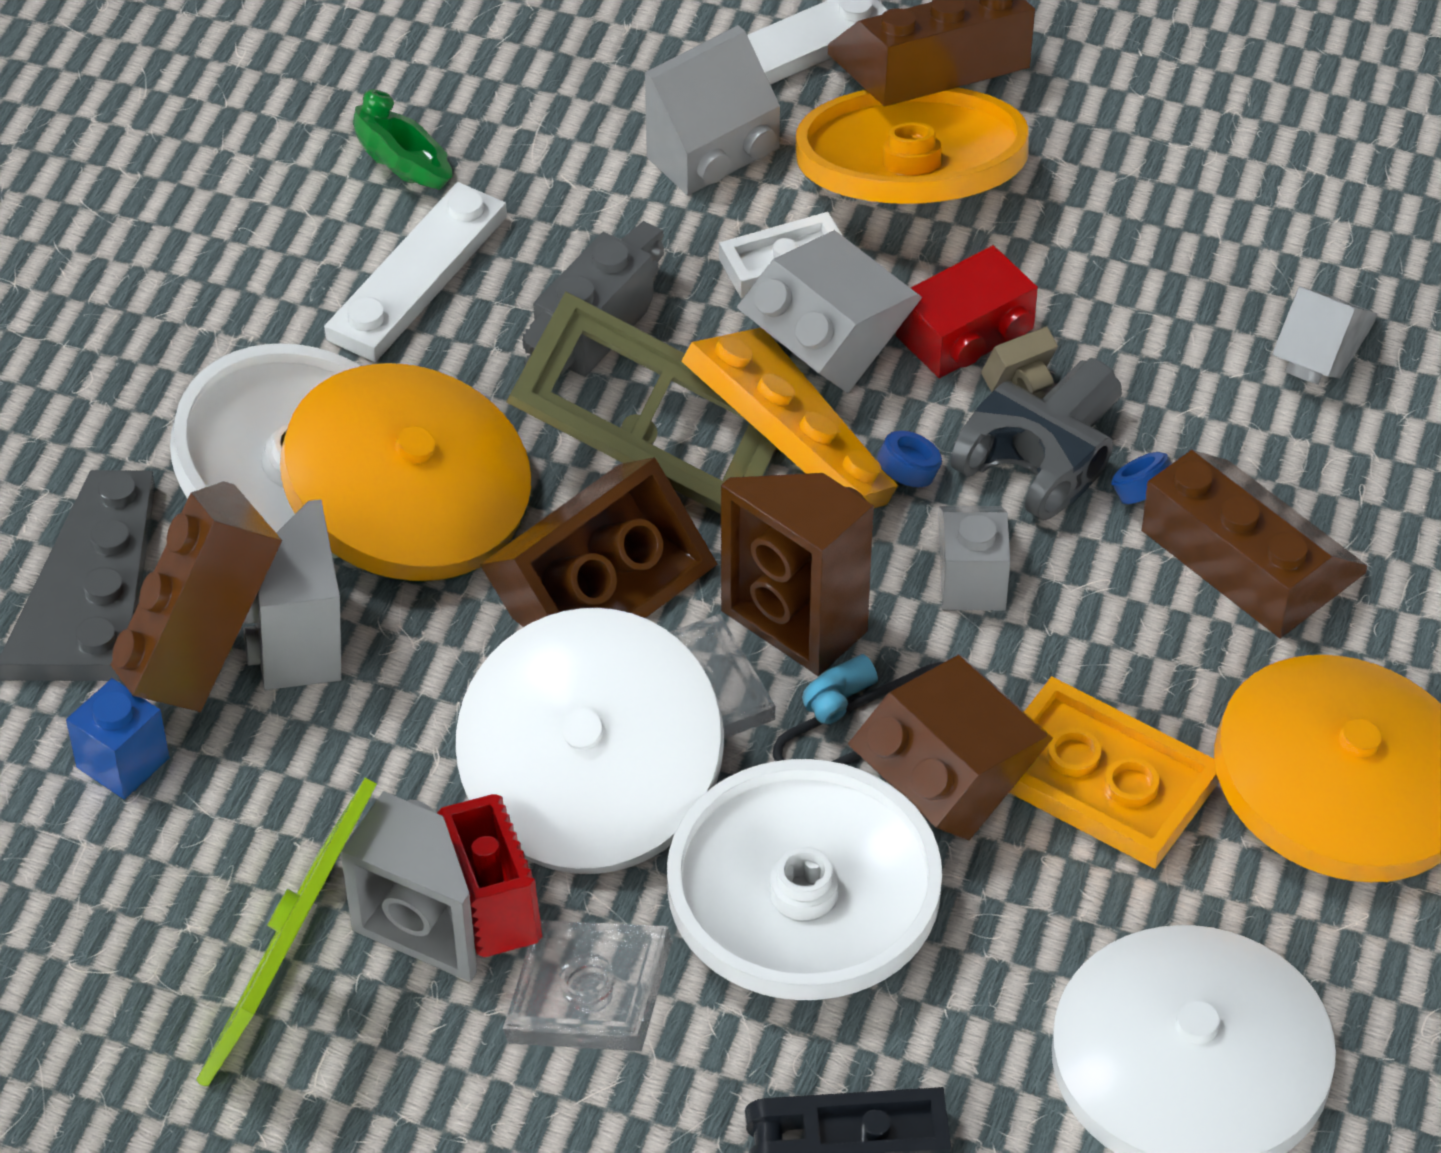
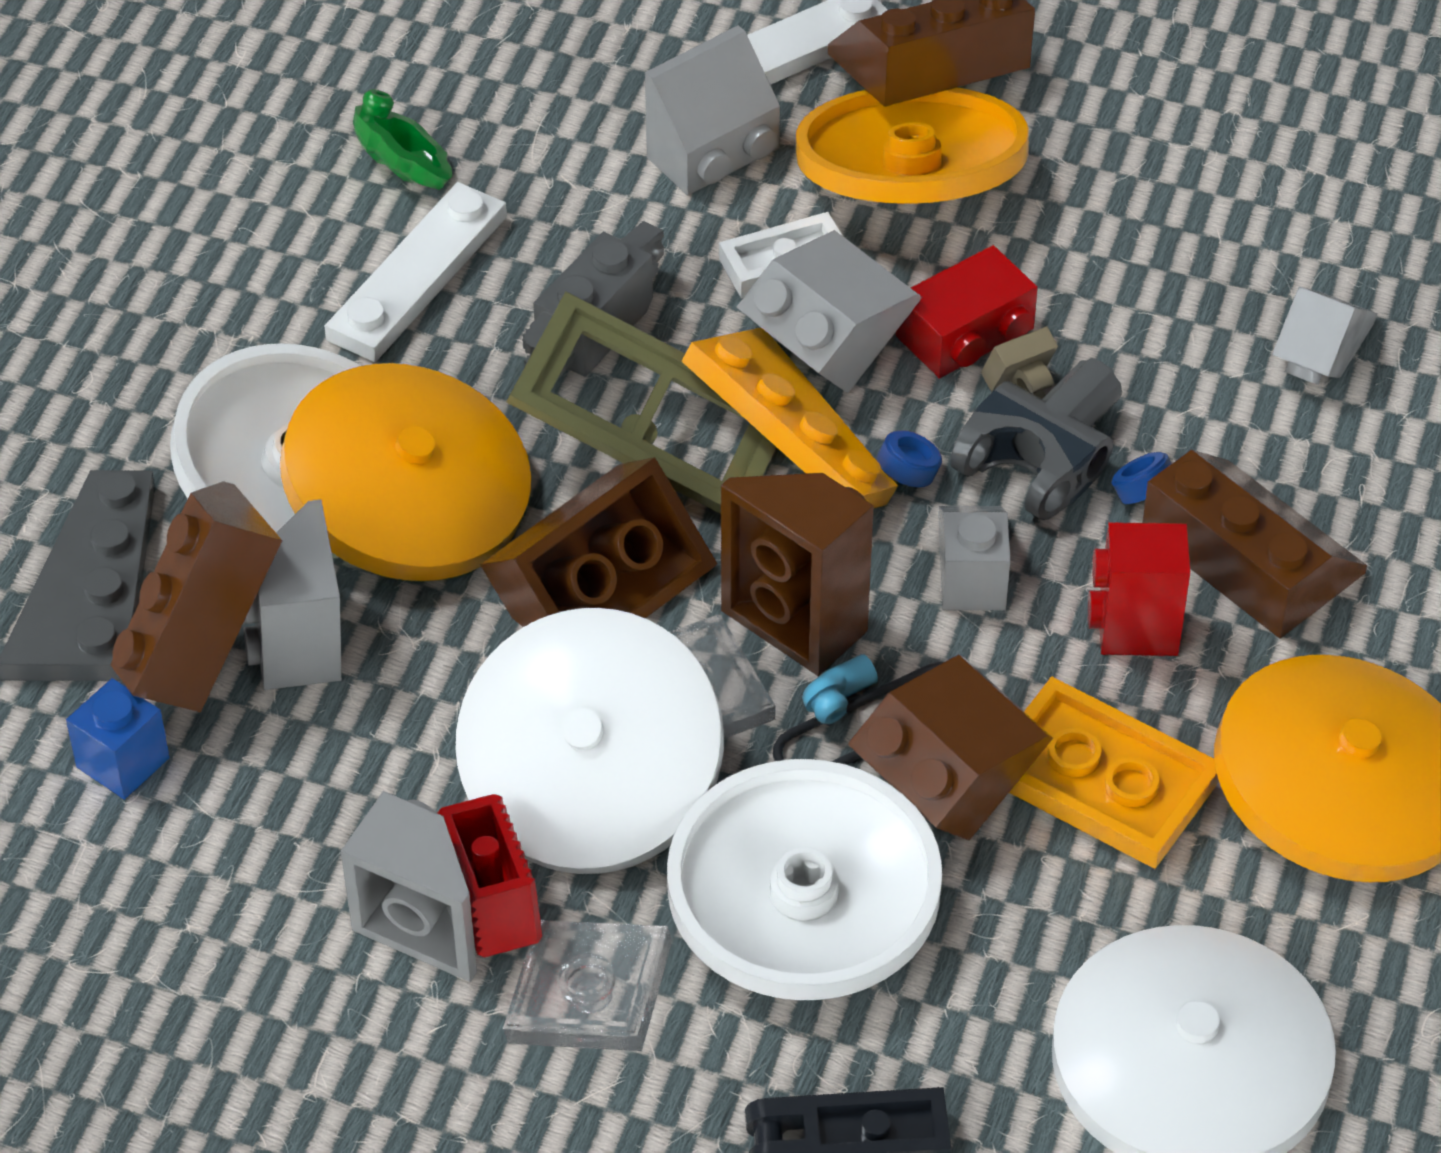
(286, 922): lime door -> none
(1141, 590): none -> red brick

